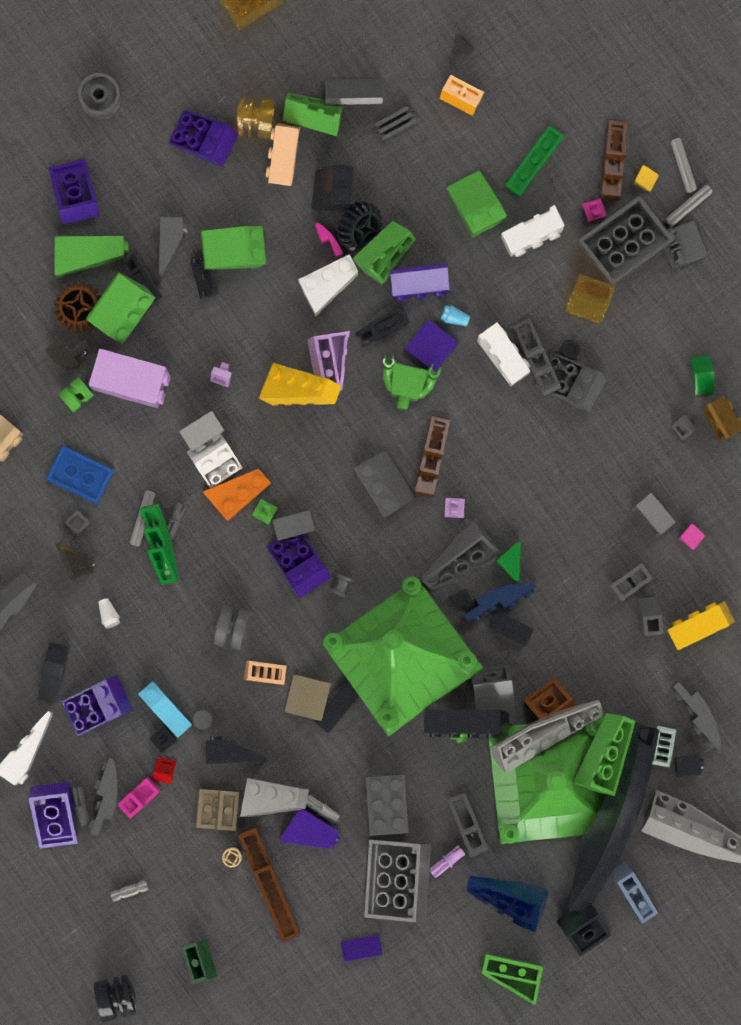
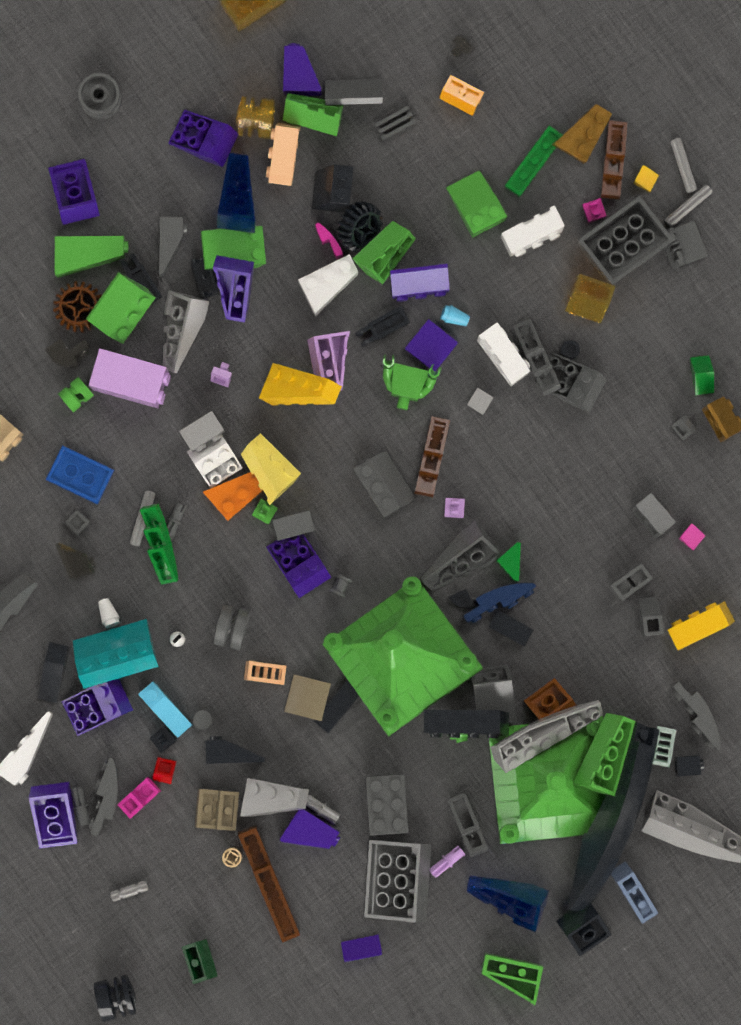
(114, 653): none -> teal slope
(180, 642): none -> white hinge
(184, 321): none -> light grey wedge
(235, 284): none -> dark purple wedge
(236, 199): none -> clear blue wedge
(270, 467): none -> light yellow wedge
(298, 72): none -> dark purple slope
(480, 401): none -> light grey slope
(584, 134): none -> pearl gold wing

